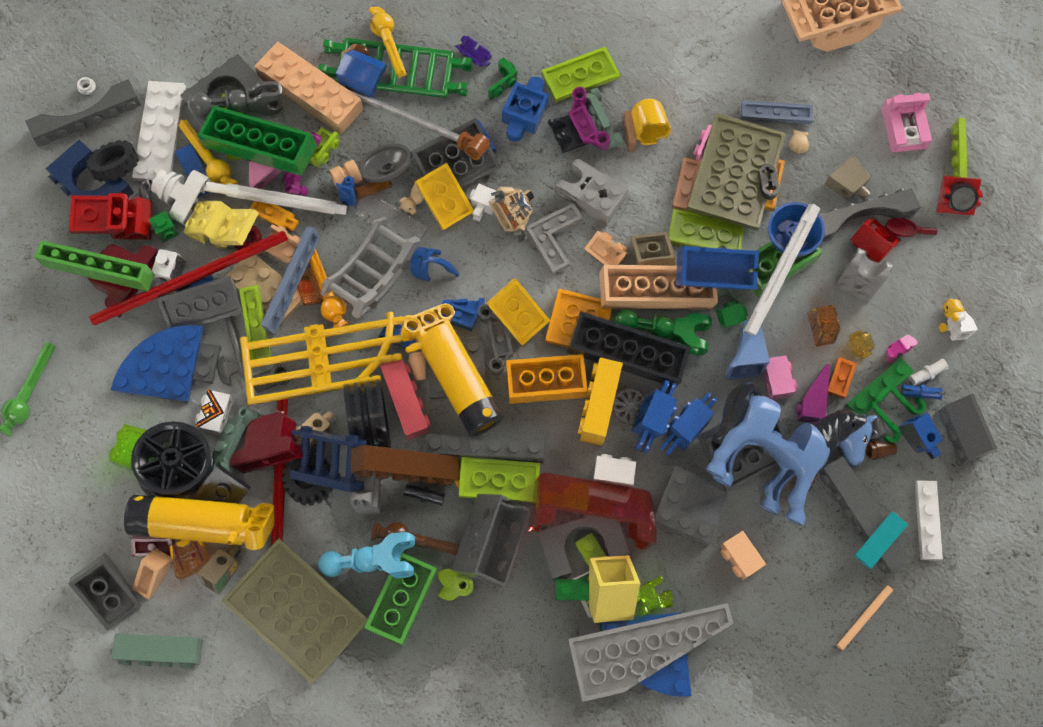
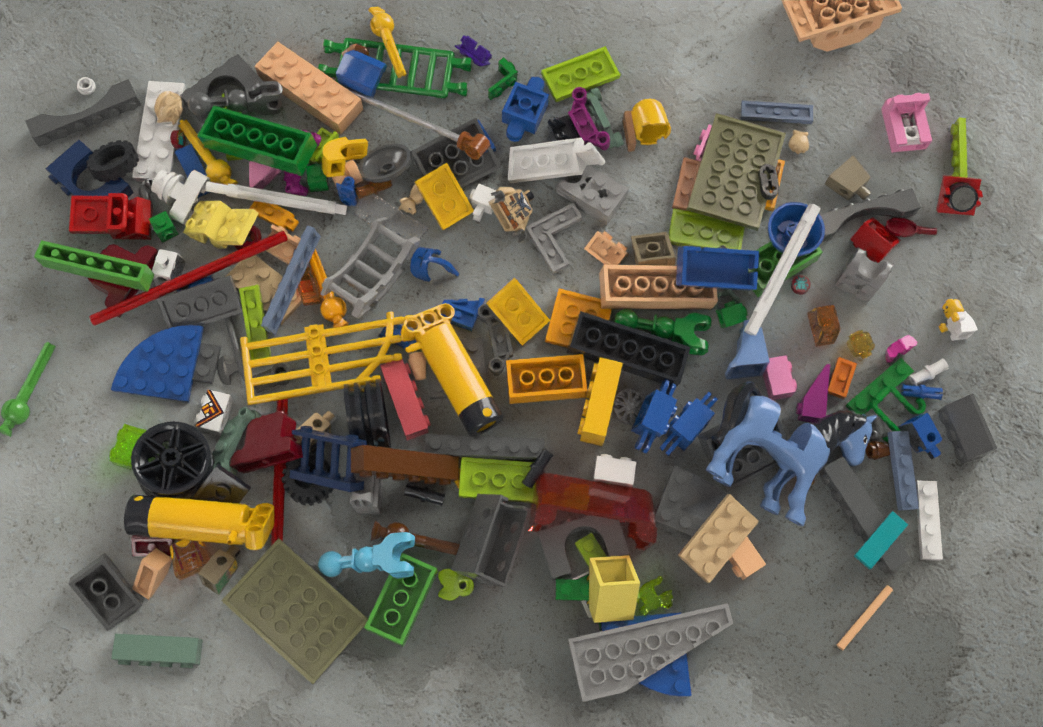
(168, 107): none -> tan hat
(177, 139): none -> dark red tile
(316, 178): none -> green brick
(340, 150): none -> yellow arch
(537, 468): none -> black pin
(551, 160): none -> white hinge
(718, 538): none -> tan plate
(800, 284): none -> tile
(903, 470): none -> sand blue plate

